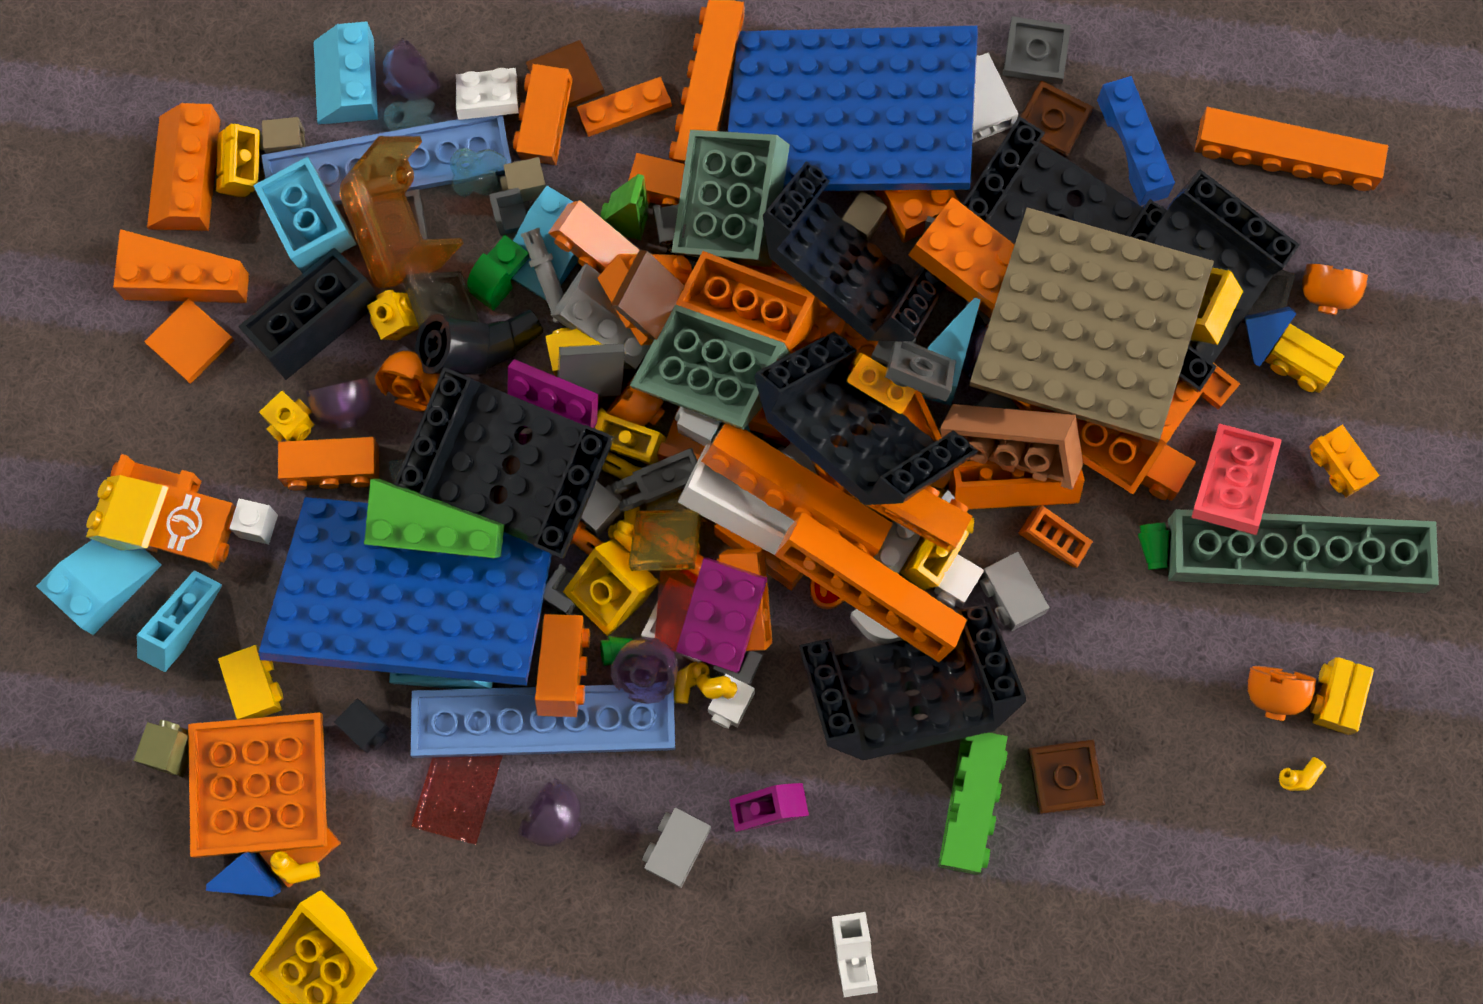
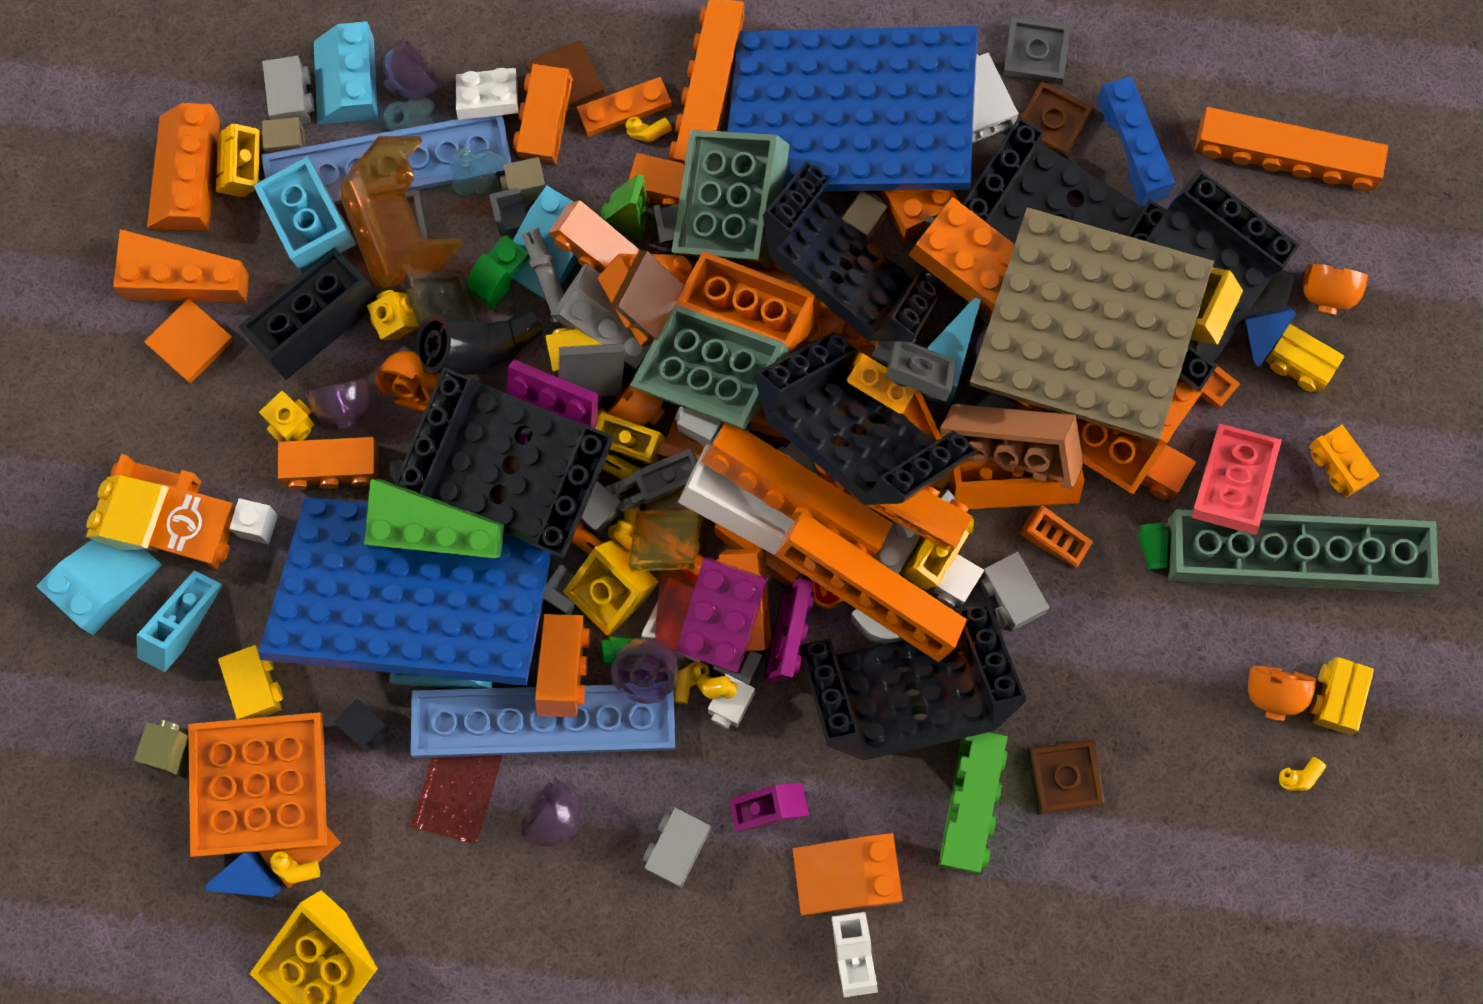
(287, 89): none -> light grey brick
(647, 133): none -> yellow arm
(789, 632): none -> magenta plate
(847, 874): none -> orange slope

